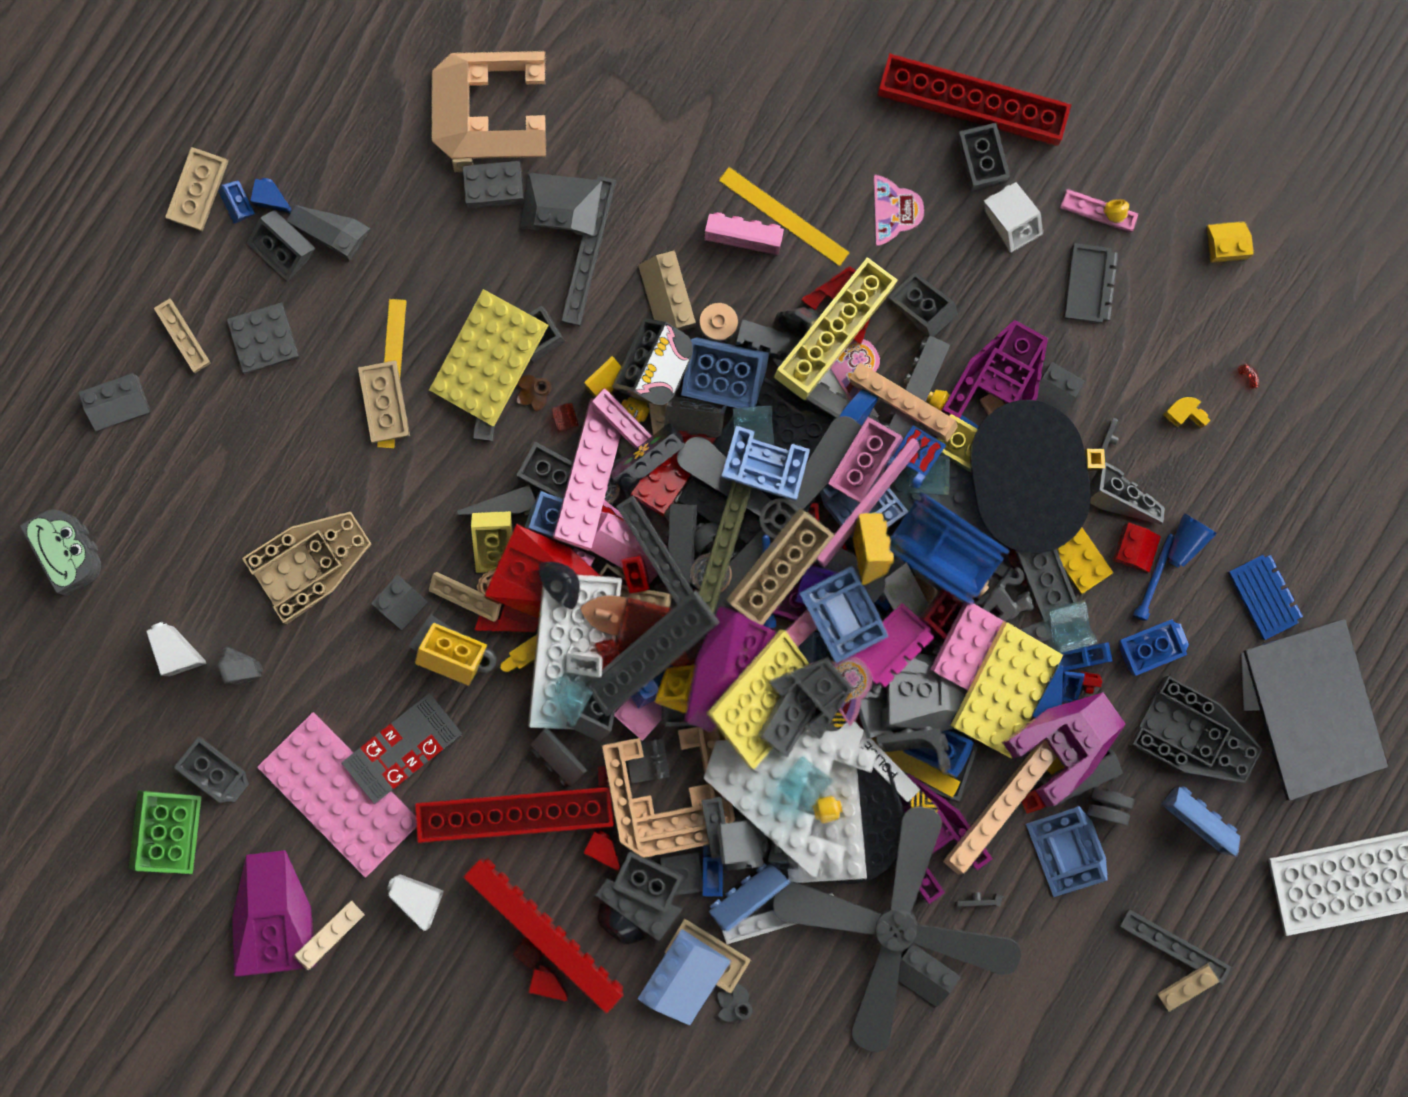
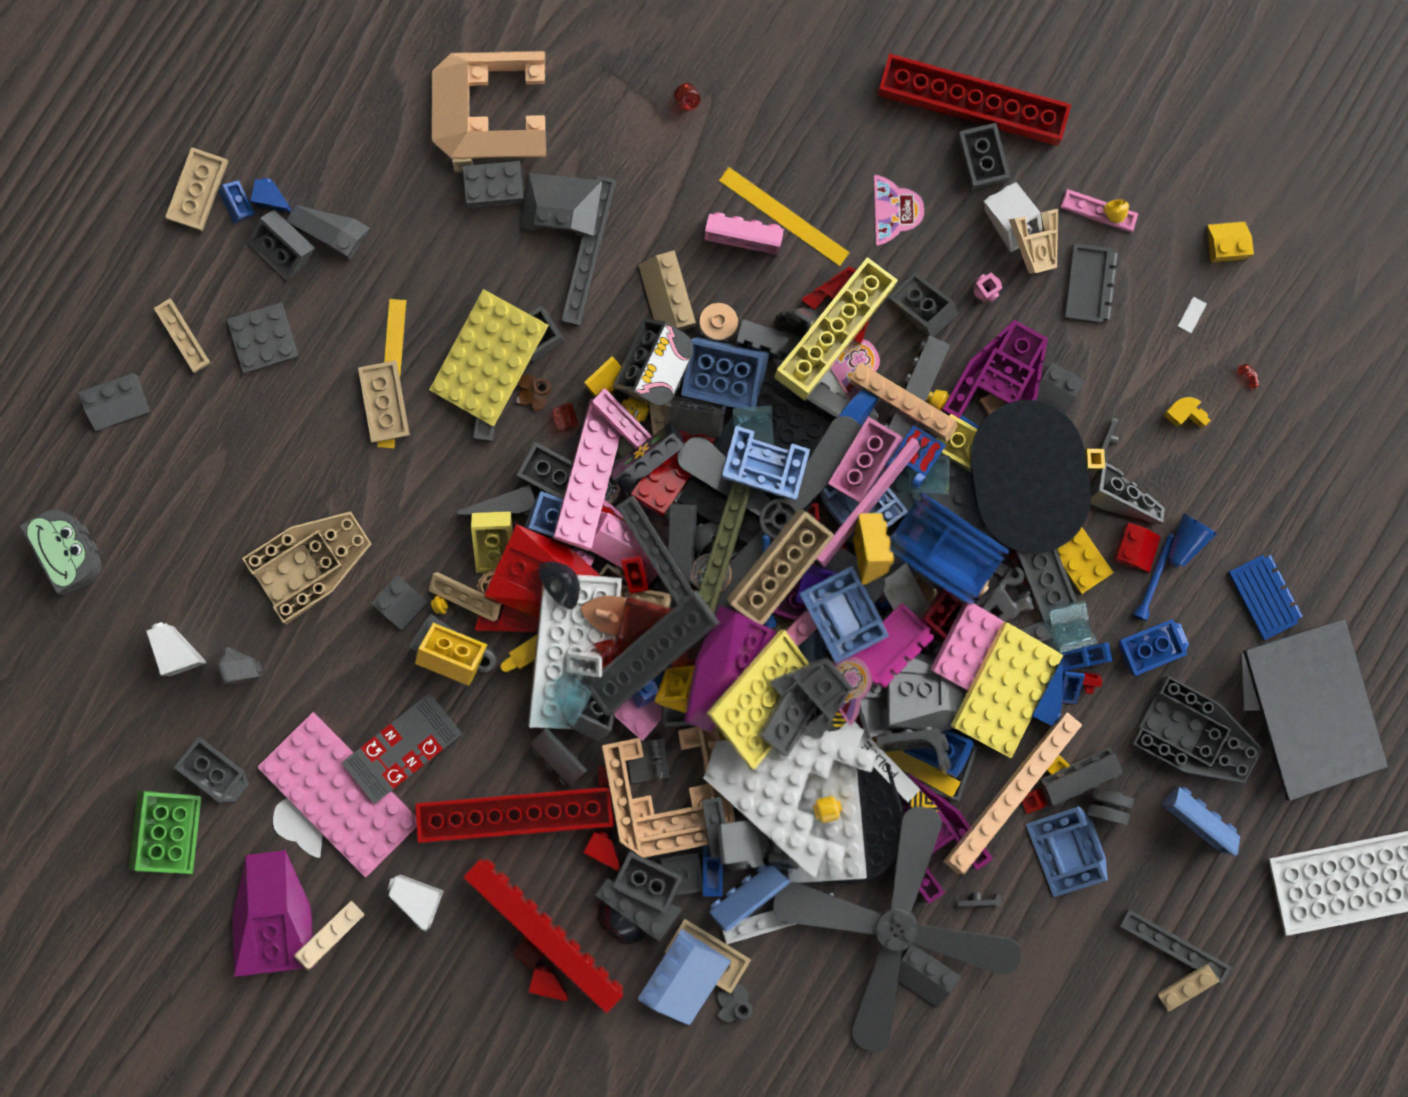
(294, 826): none -> white sticker
(439, 605): none -> yellow plate
(687, 96): none -> clear red head
(805, 783): clear light blue slope -> none
(989, 281): none -> bright pink brick
(1038, 249): none -> tan wing
(1078, 736): magenta wedge -> none
(1192, 315): none -> white sticker

